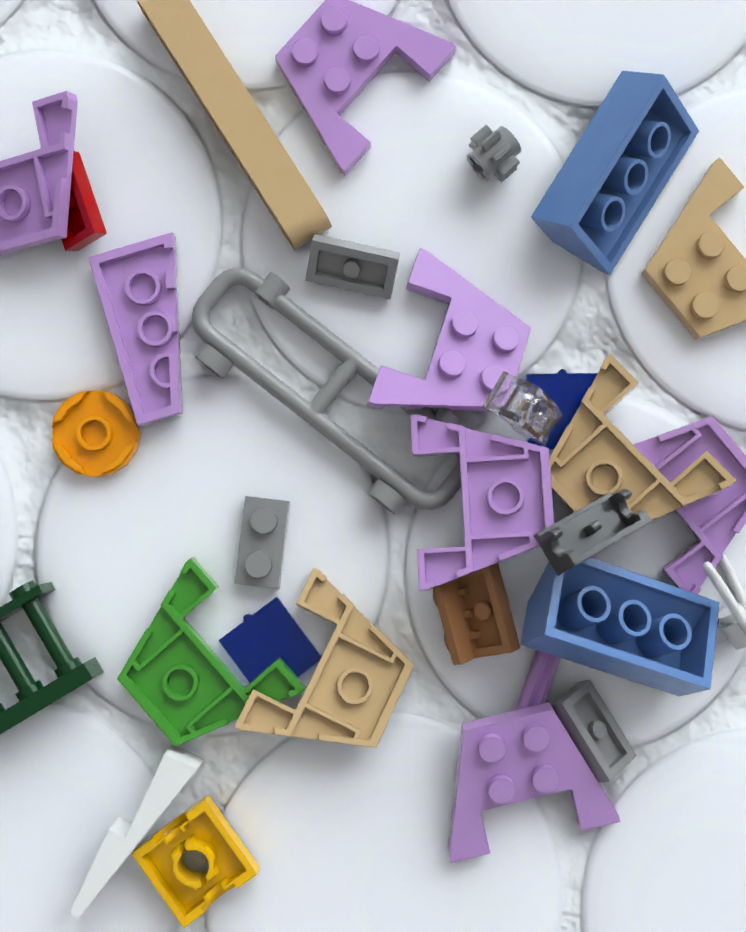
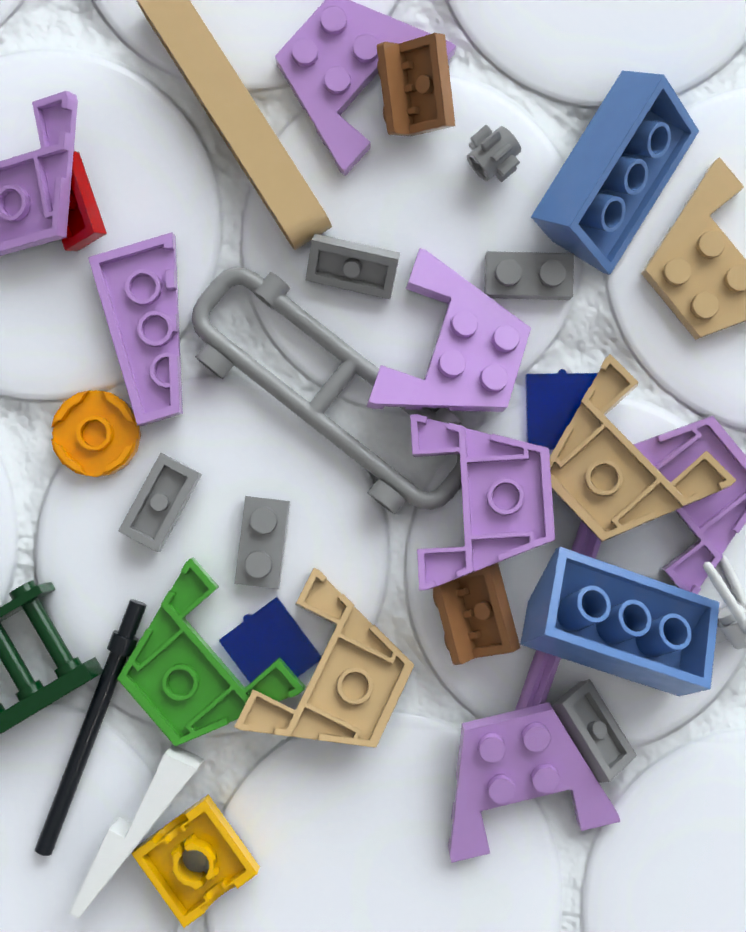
(120, 646): none -> black bar
(160, 502): none -> light grey plate
(416, 85): none -> medium nougat bracket
(524, 407): clear leg -> none
(529, 275): none -> light grey plate
(590, 530): hinge -> none

